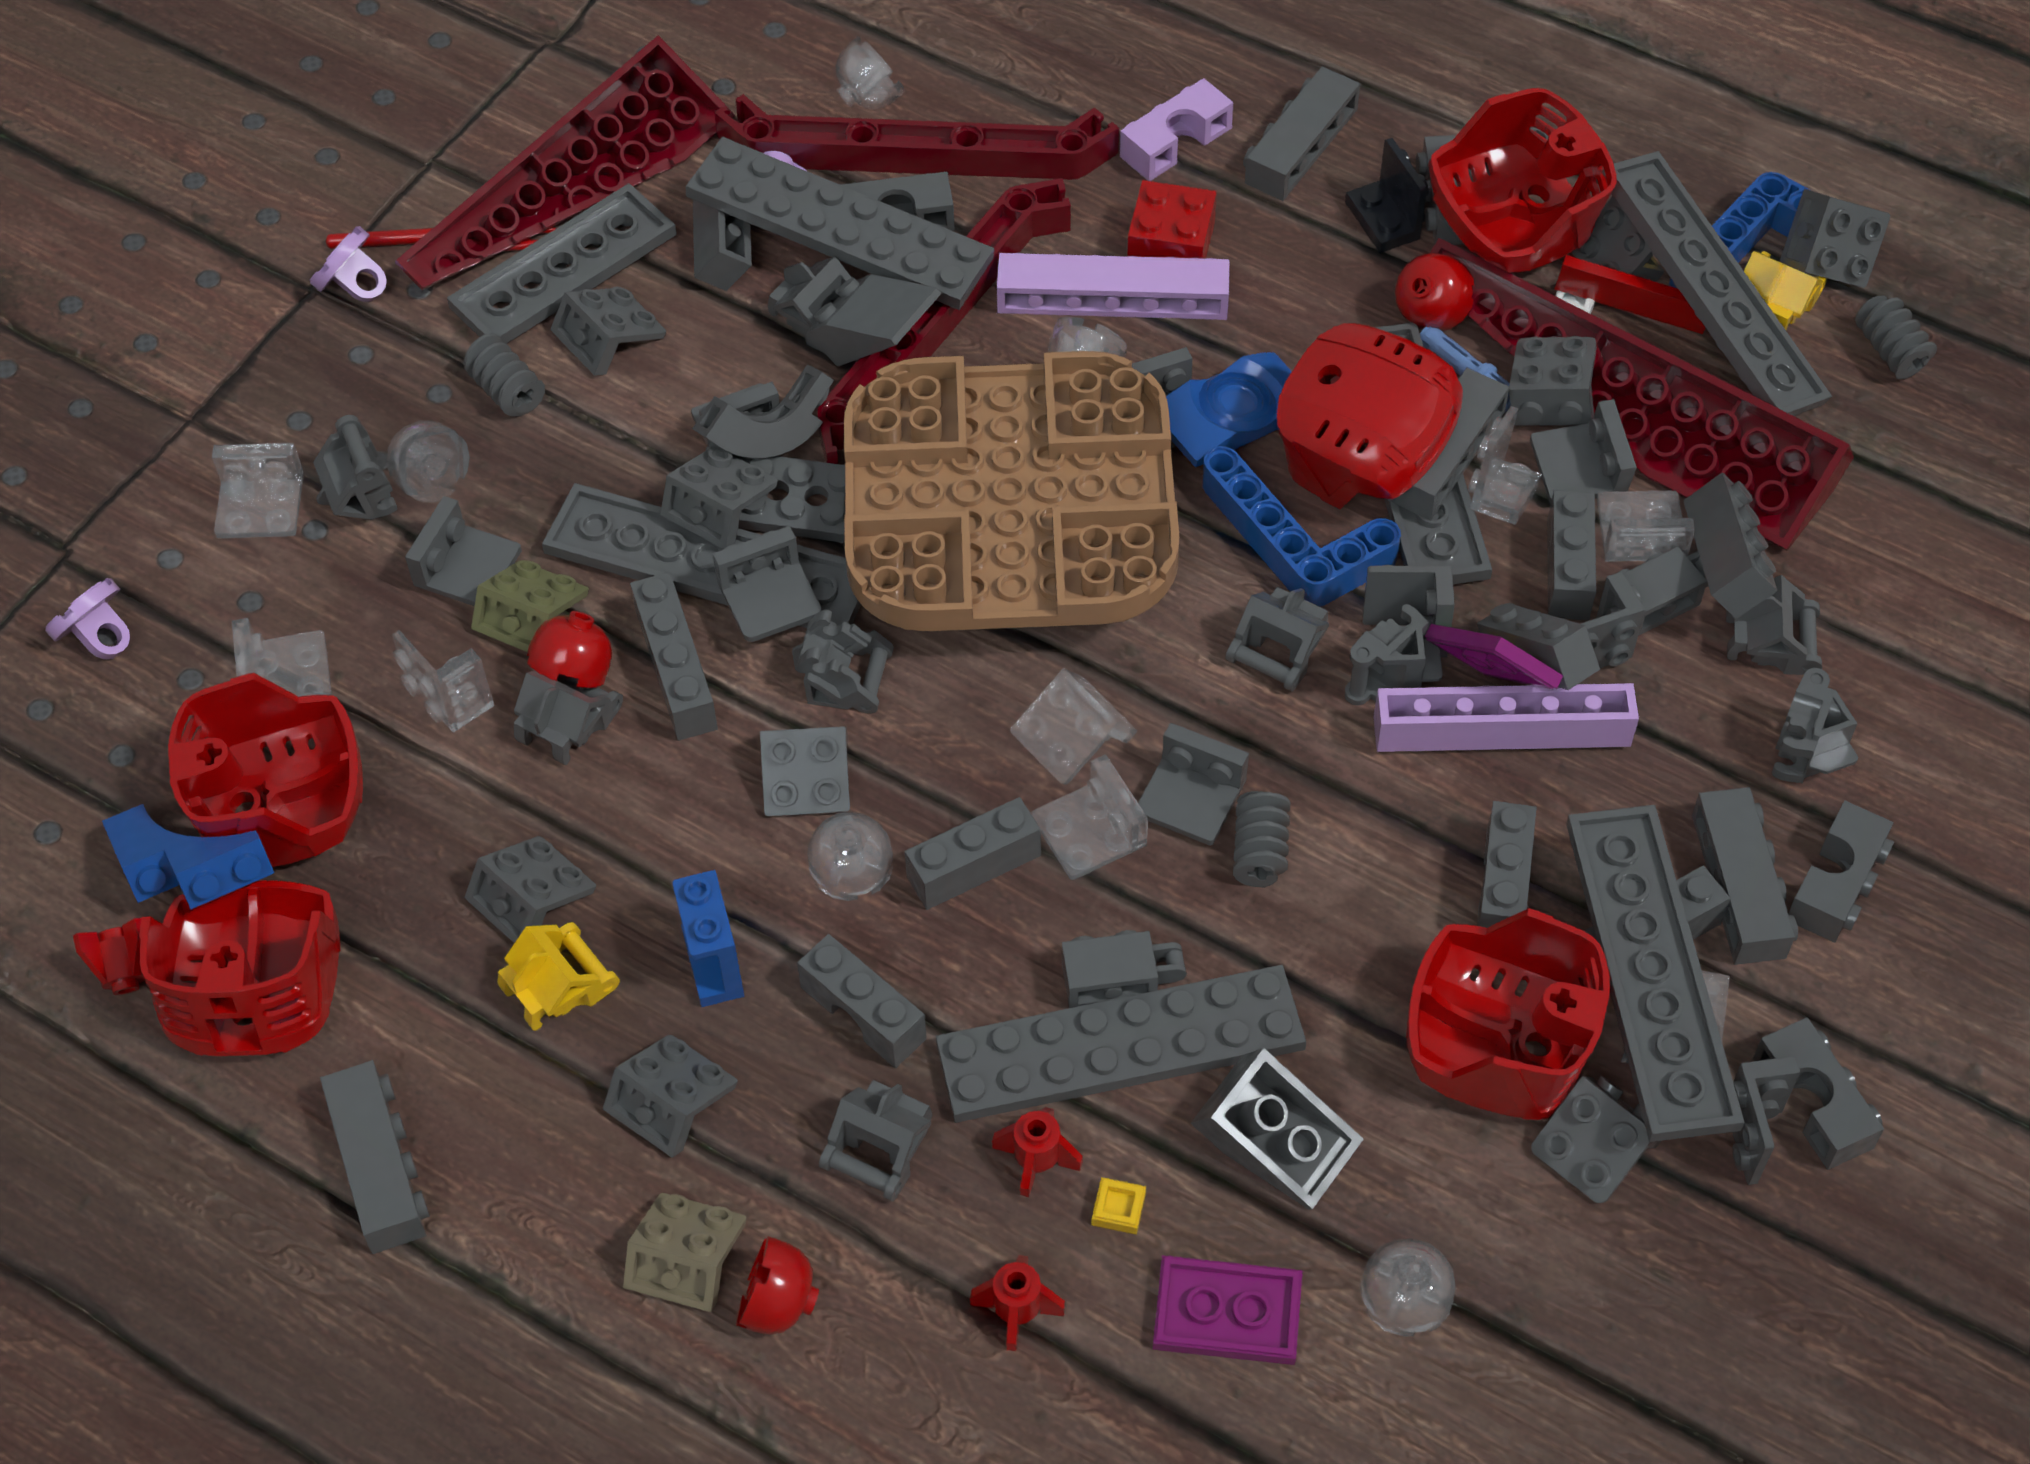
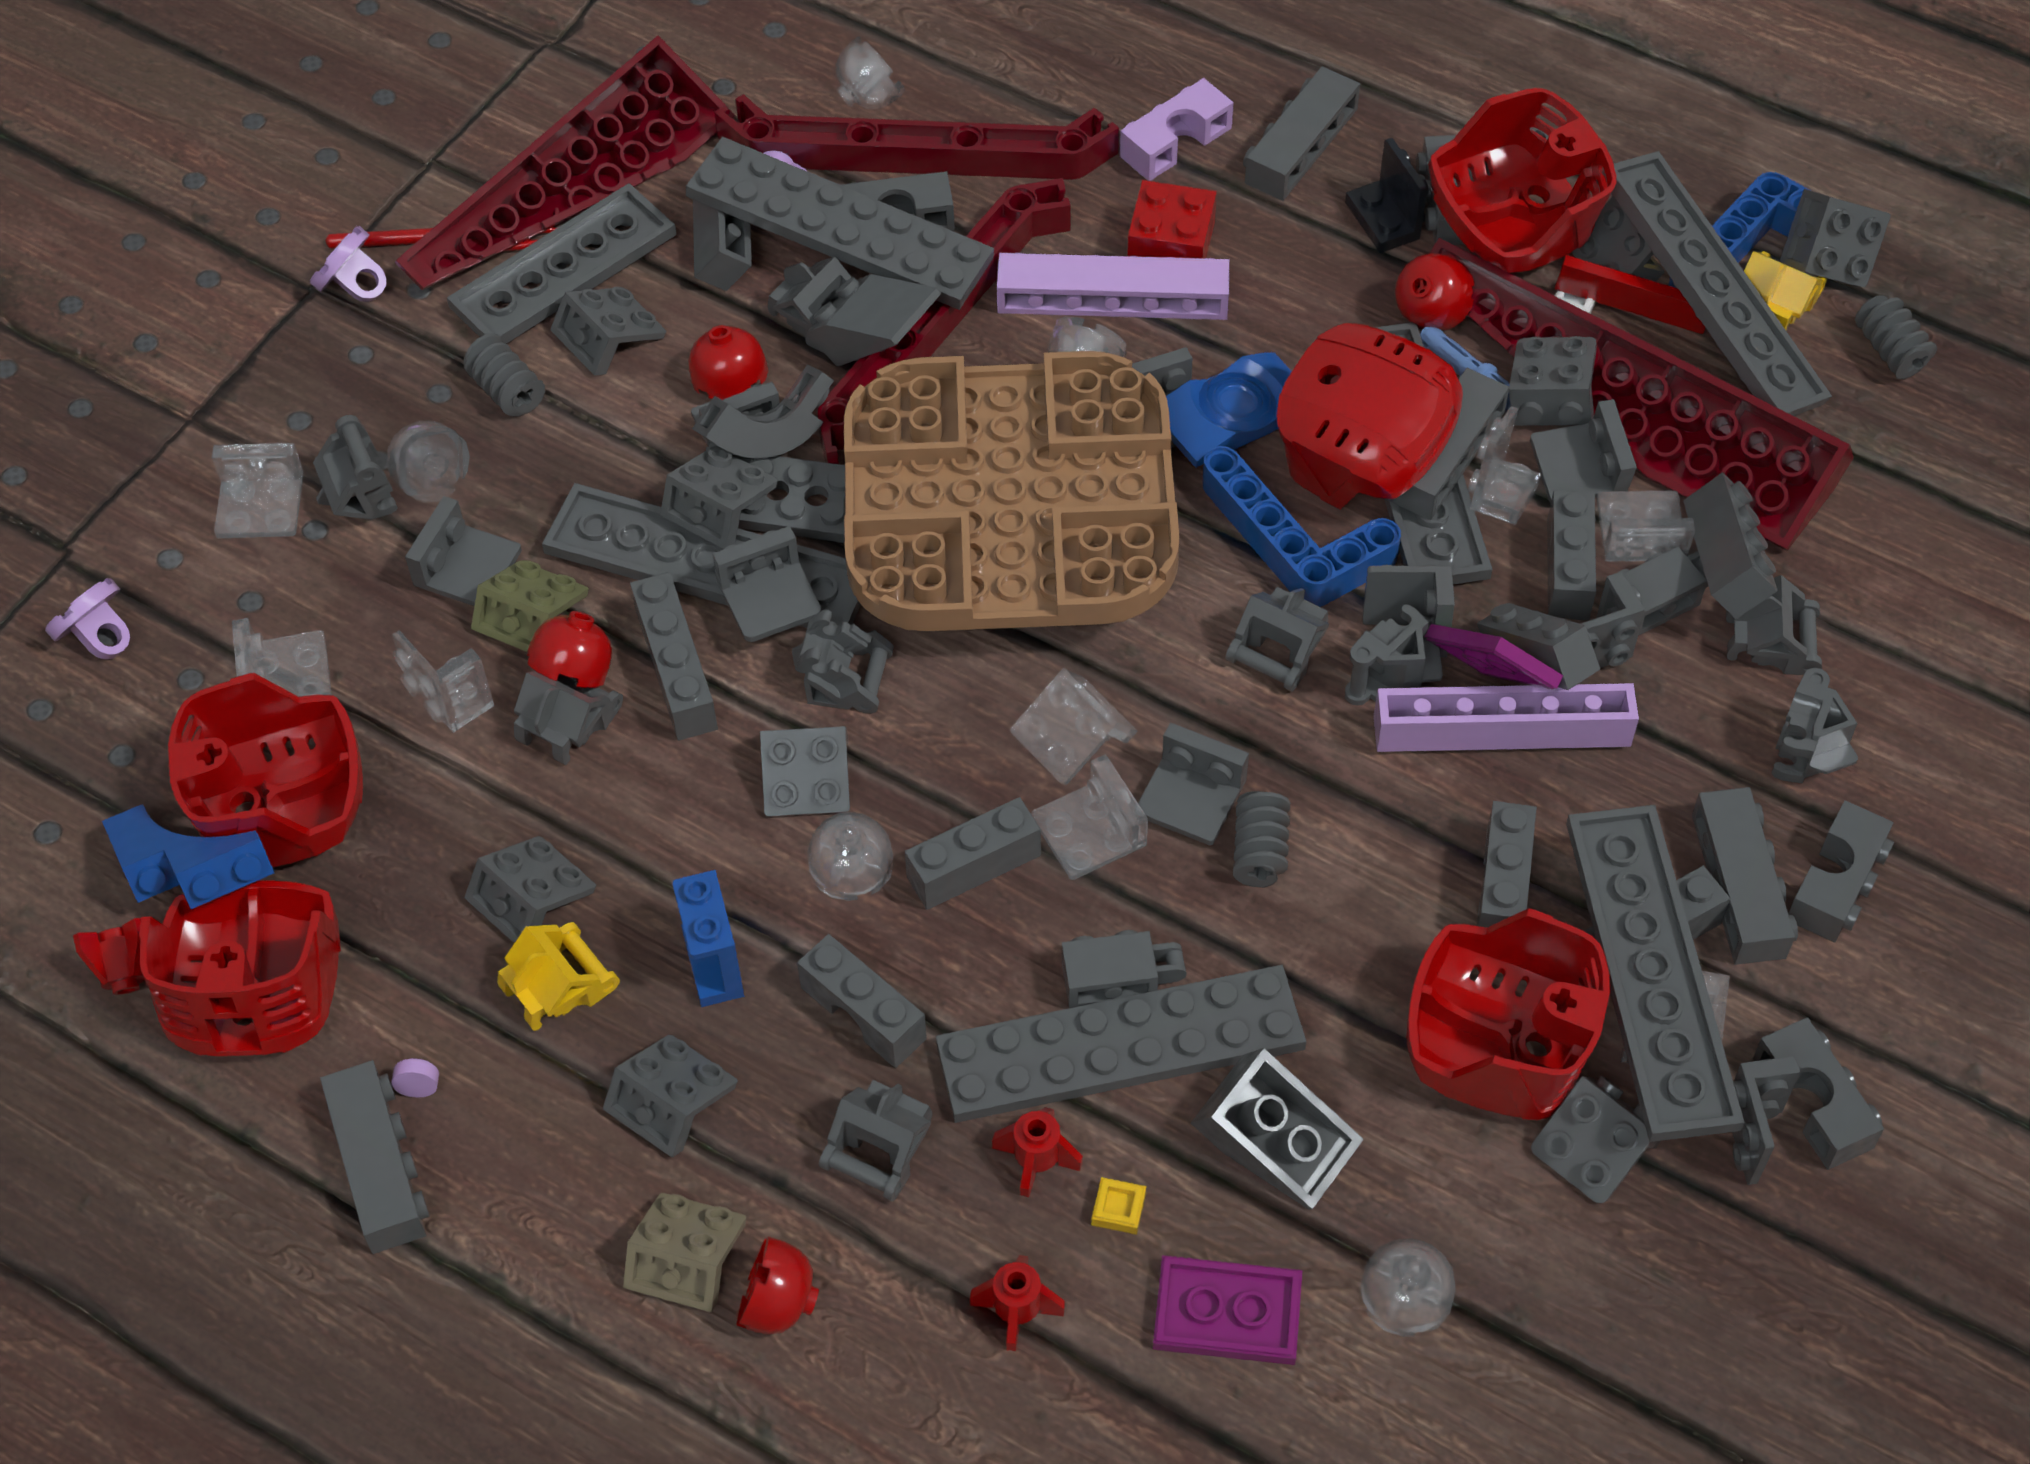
(415, 1078): none -> lavender tile
(726, 362): none -> red cylinder

